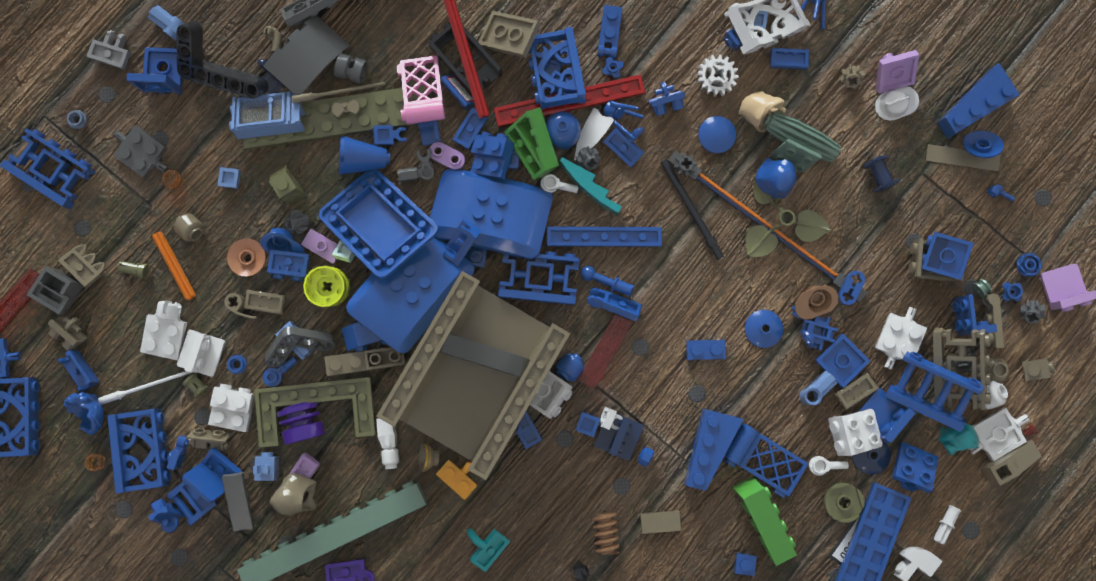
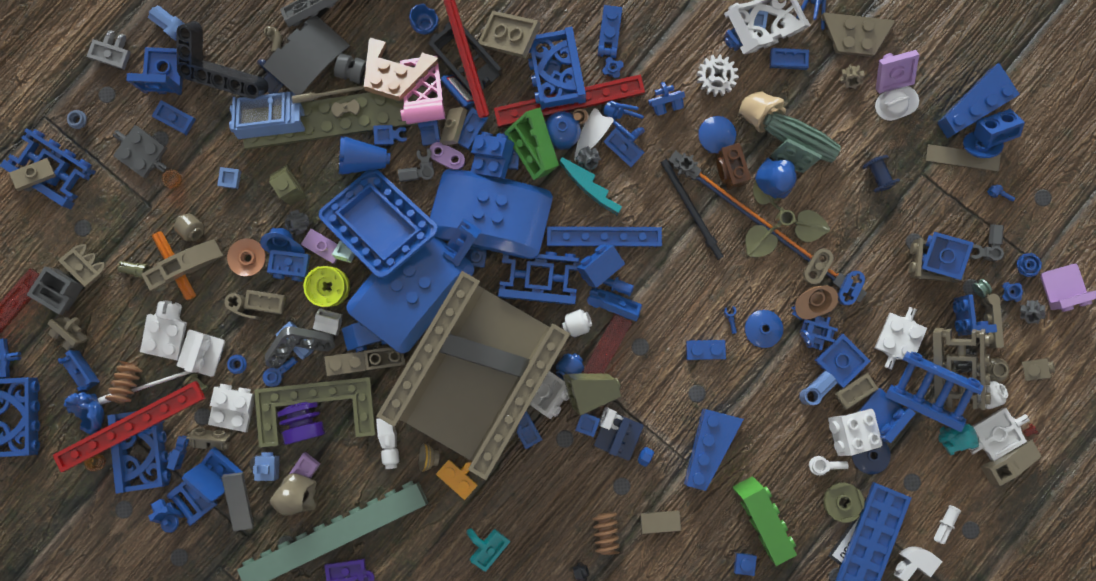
(32, 174): none -> dark tan plate
(123, 382): none -> medium nougat piece
(128, 426): none -> red plate
(173, 117): none -> blue plate
(181, 264): none -> dark tan slope
(327, 321): none -> white piece
(392, 78): none -> wing
(423, 19): none -> blue hair
(453, 126): none -> dark tan plate
(551, 183): white plate -> none
(577, 323): none -> white head
(581, 115): none -> medium nougat cylinder
(591, 390): none -> olive slope
(600, 265): none -> blue brick
(731, 319): none -> blue hand
(732, 166): none -> reddish brown brick
(742, 450): blue piece -> none
(818, 267): none -> dark tan plate
(856, 34): none -> dark tan wing
(915, 468): blue plate -> none
(993, 252): none -> dark grey bar
(999, 128): none -> blue brick

